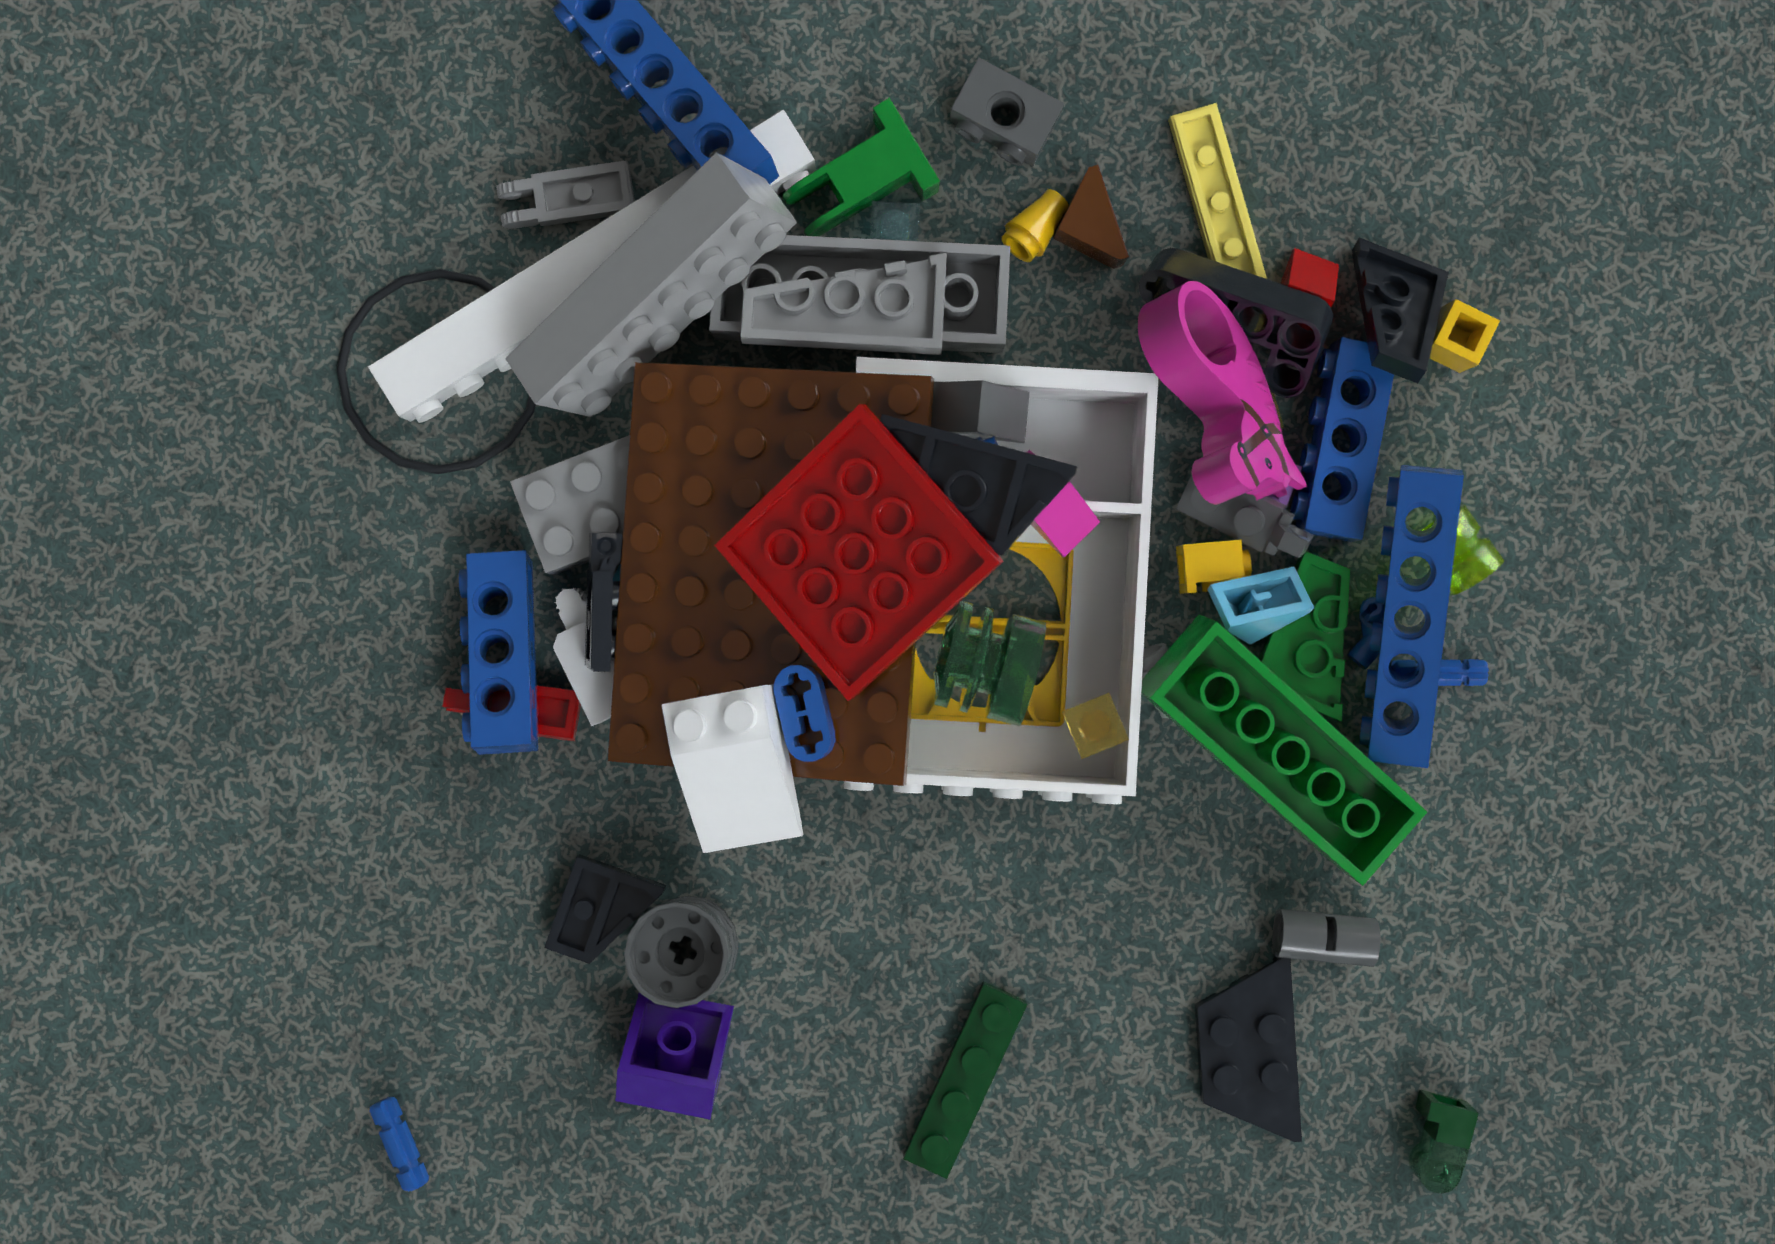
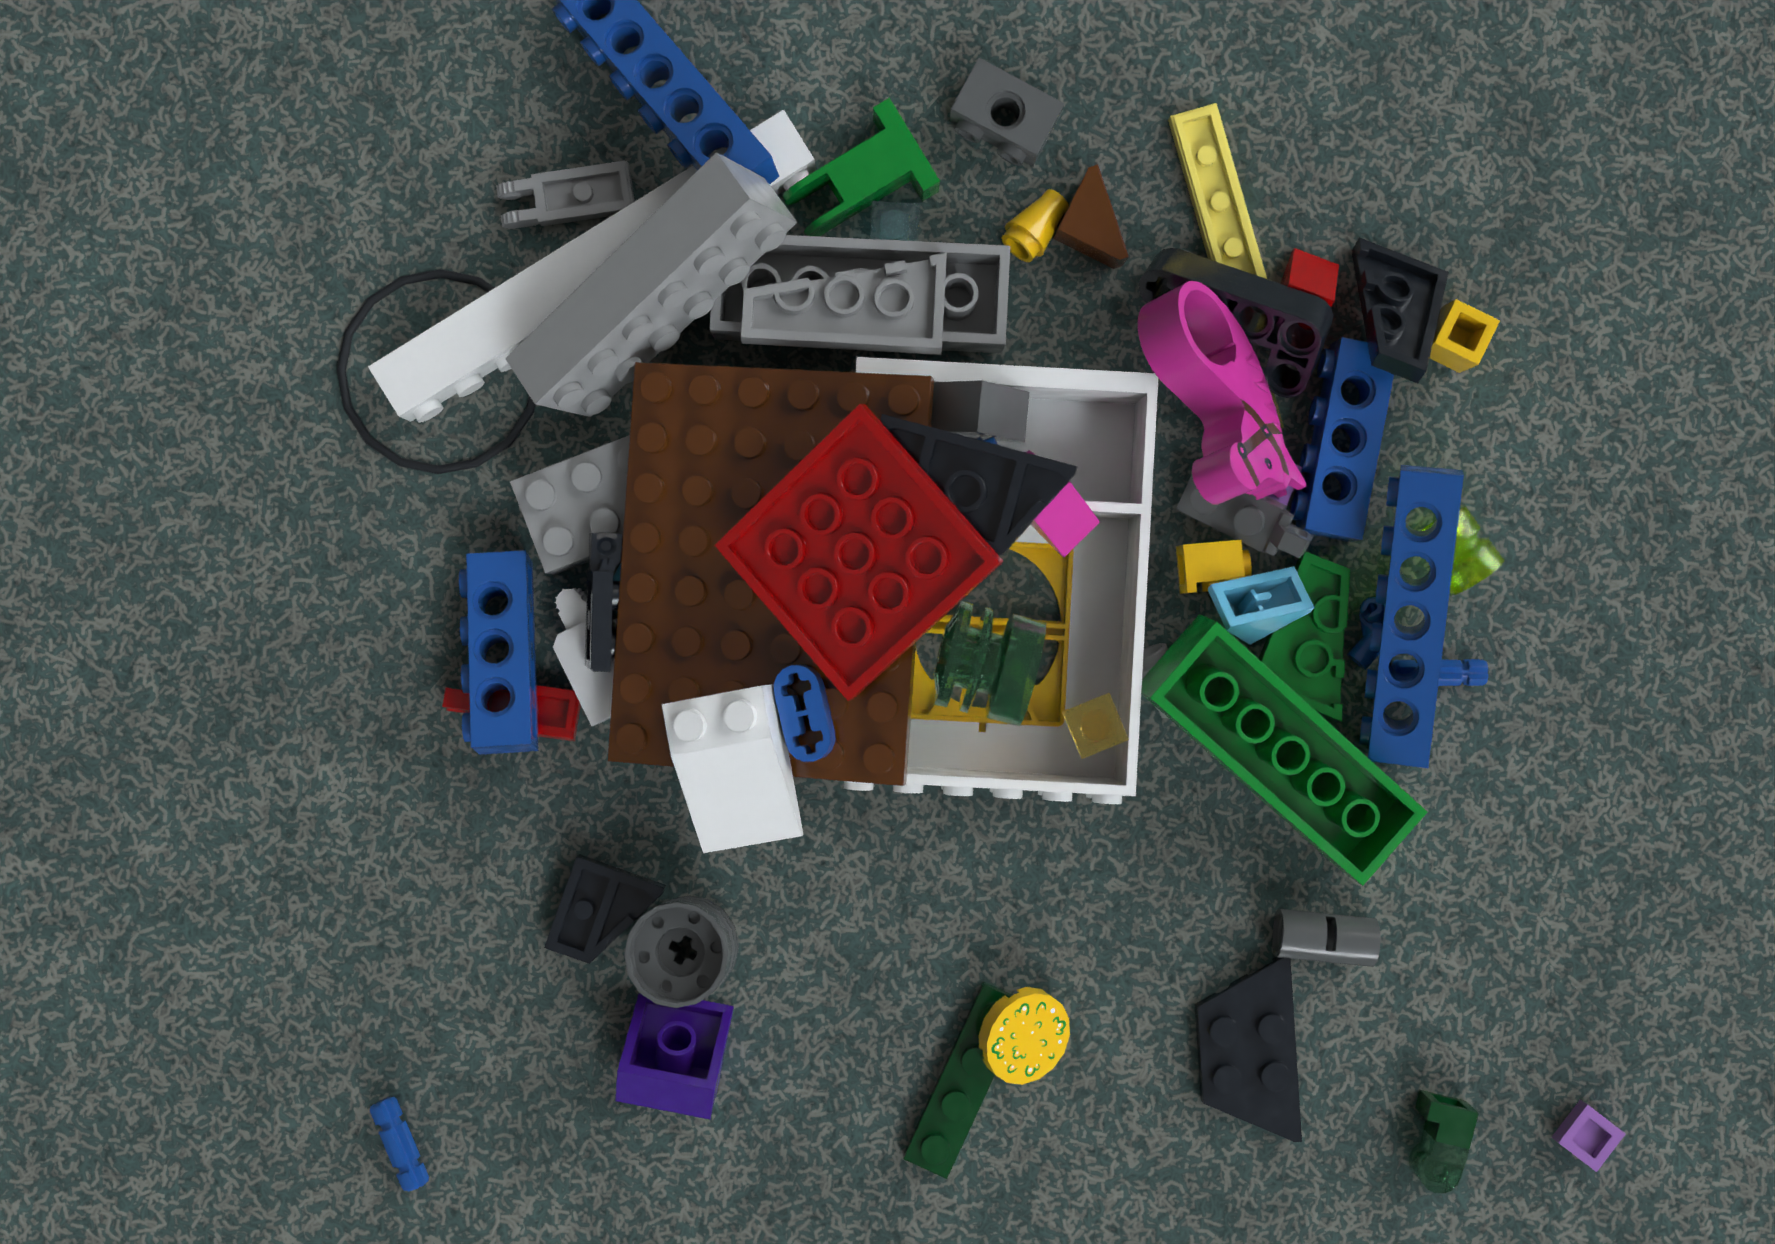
(1024, 1036): none -> yellow tile
(1588, 1135): none -> medium lavender plate

